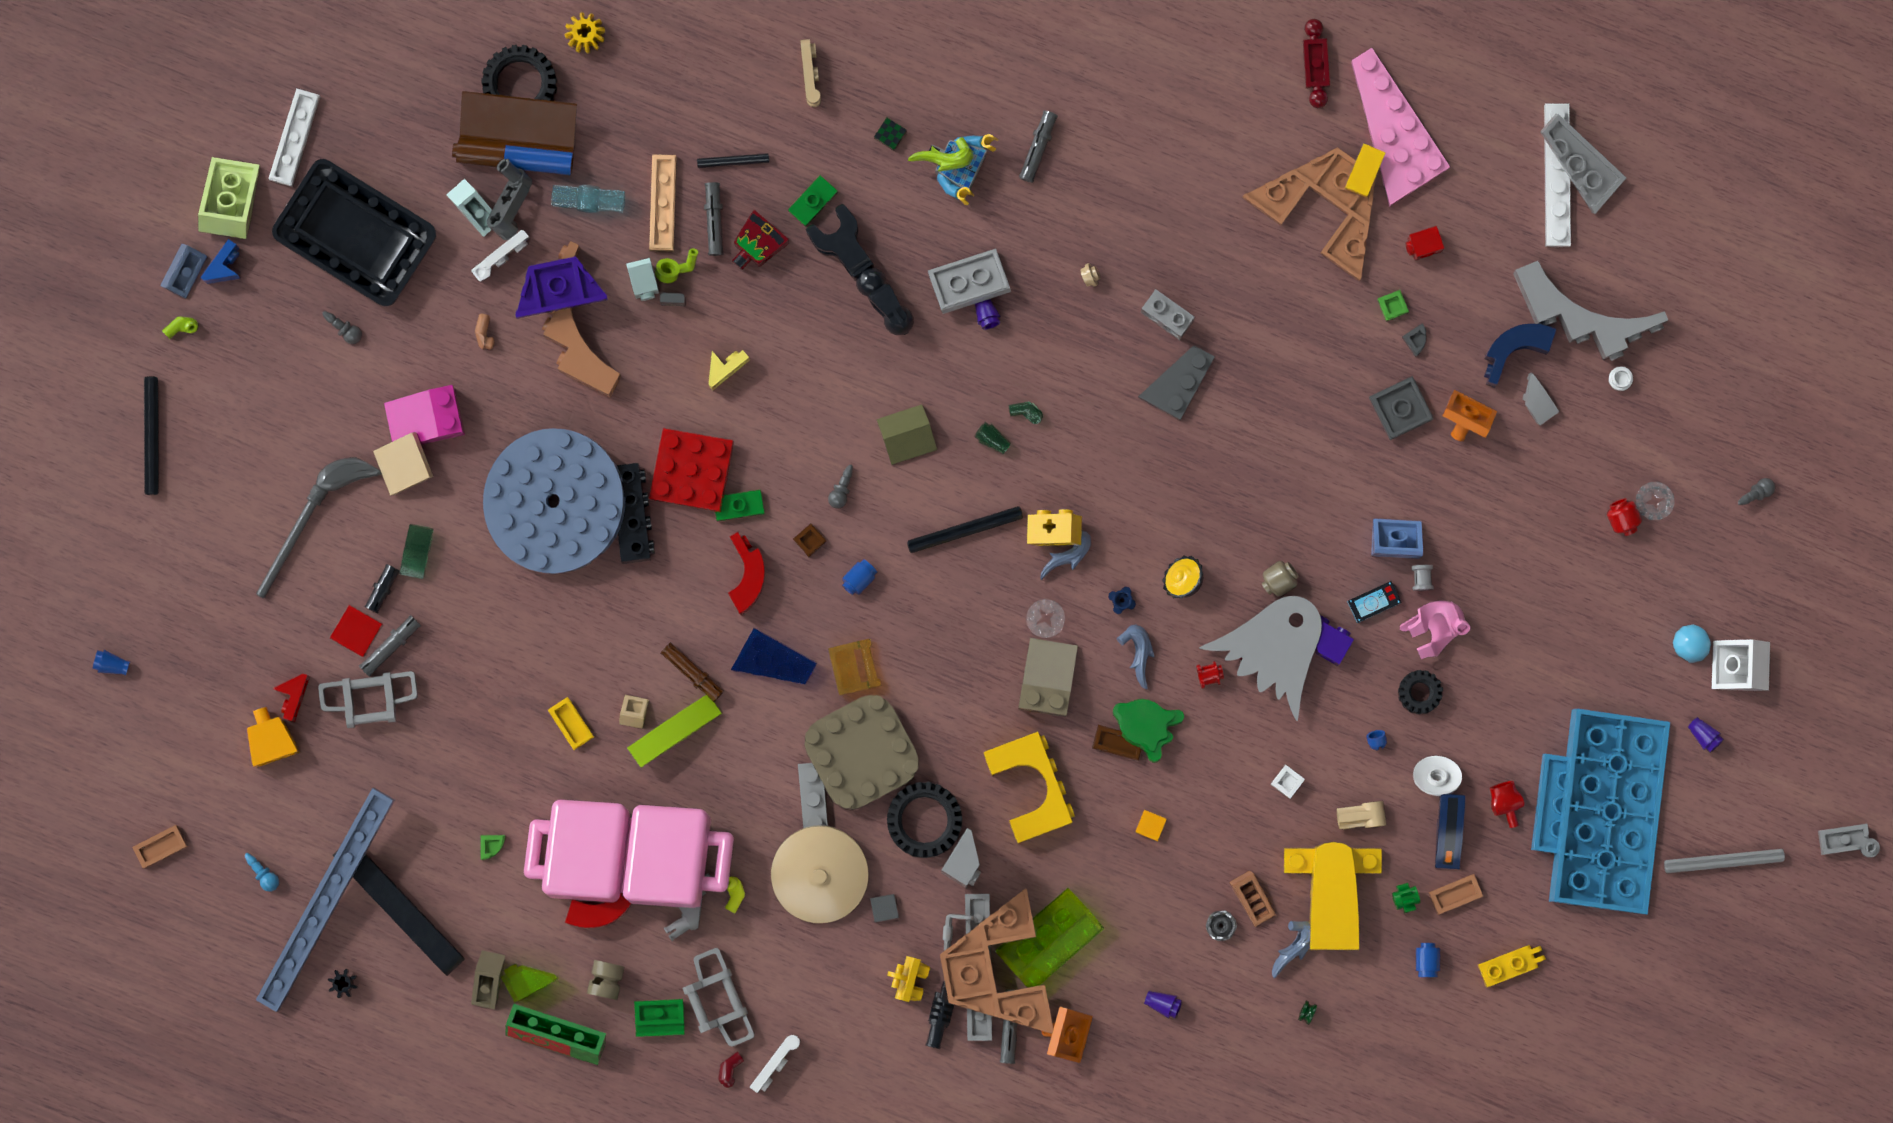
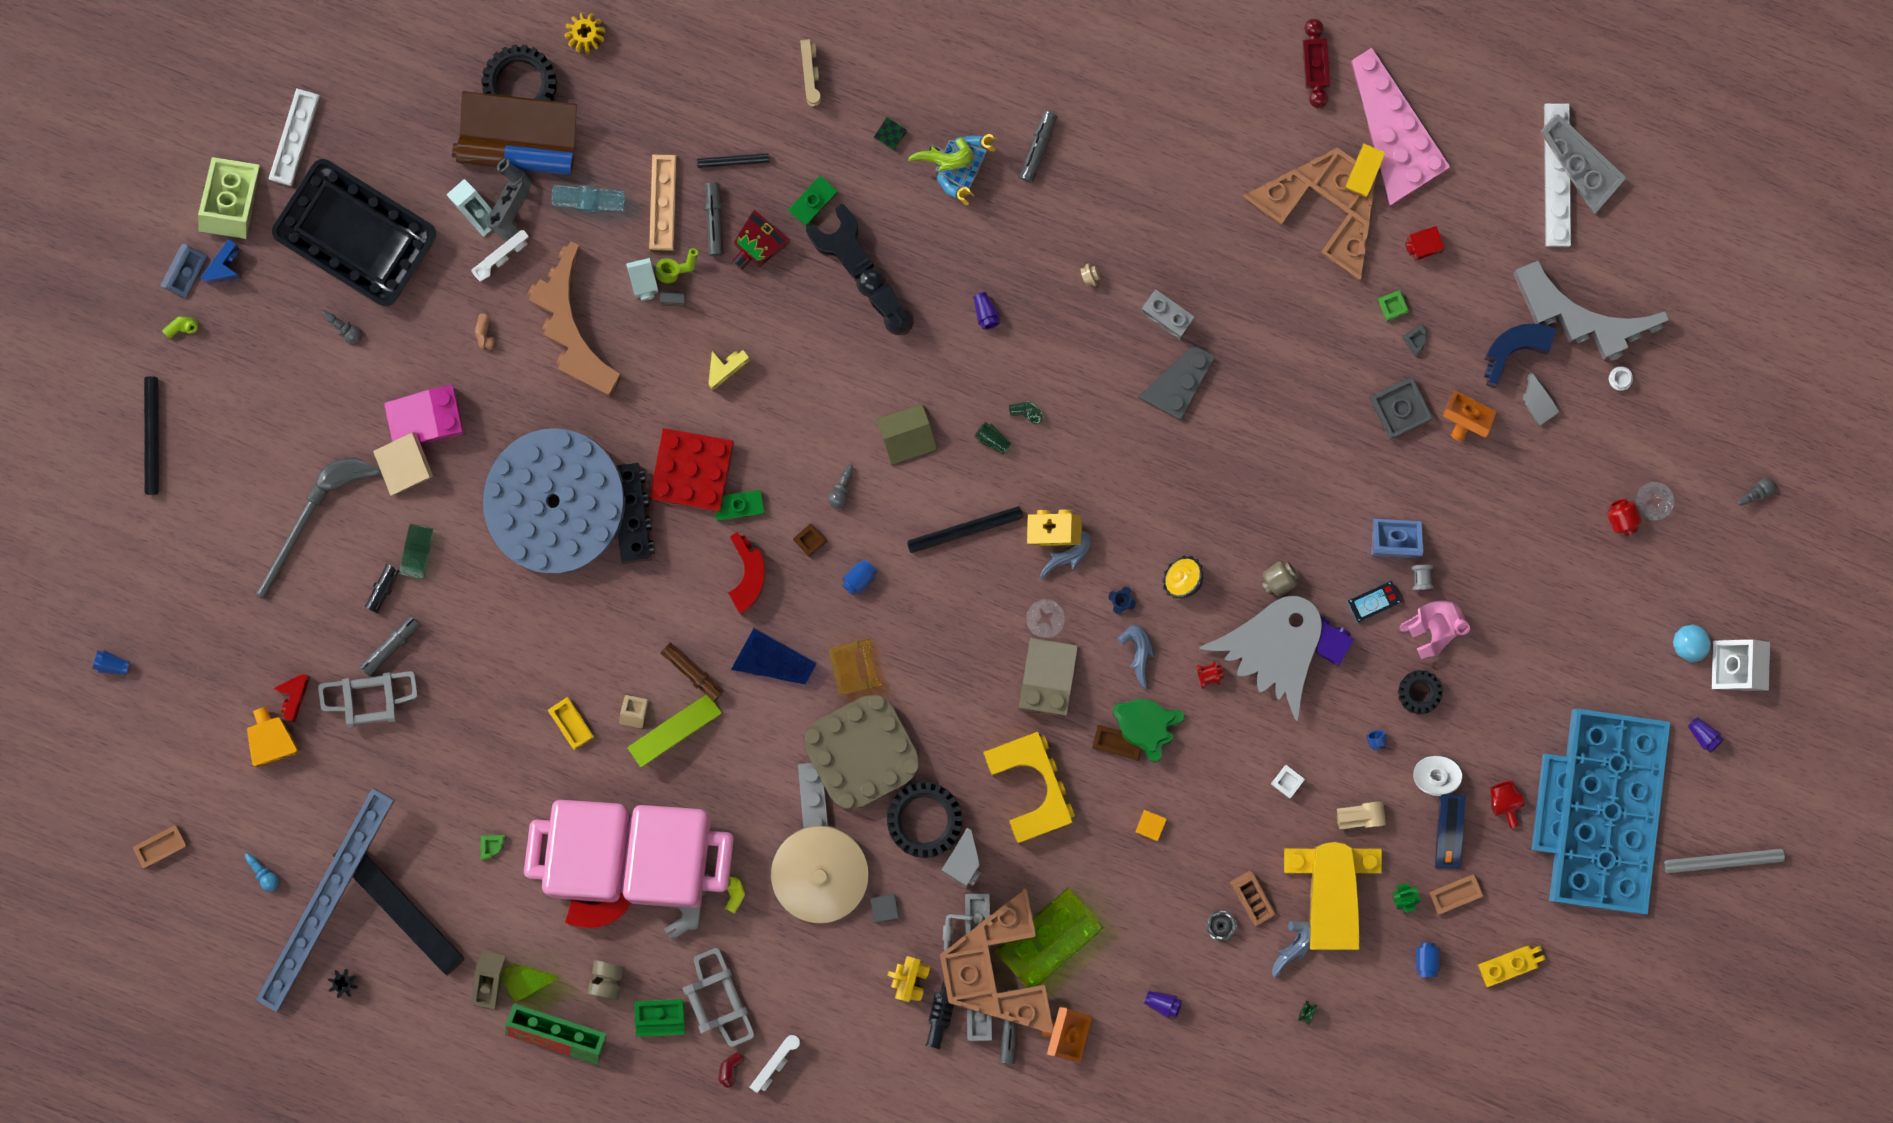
(355, 630): red sticker -> none
(557, 287): dark purple wing -> none
(969, 281): light grey tile -> none
(1848, 839): light grey hinge -> none

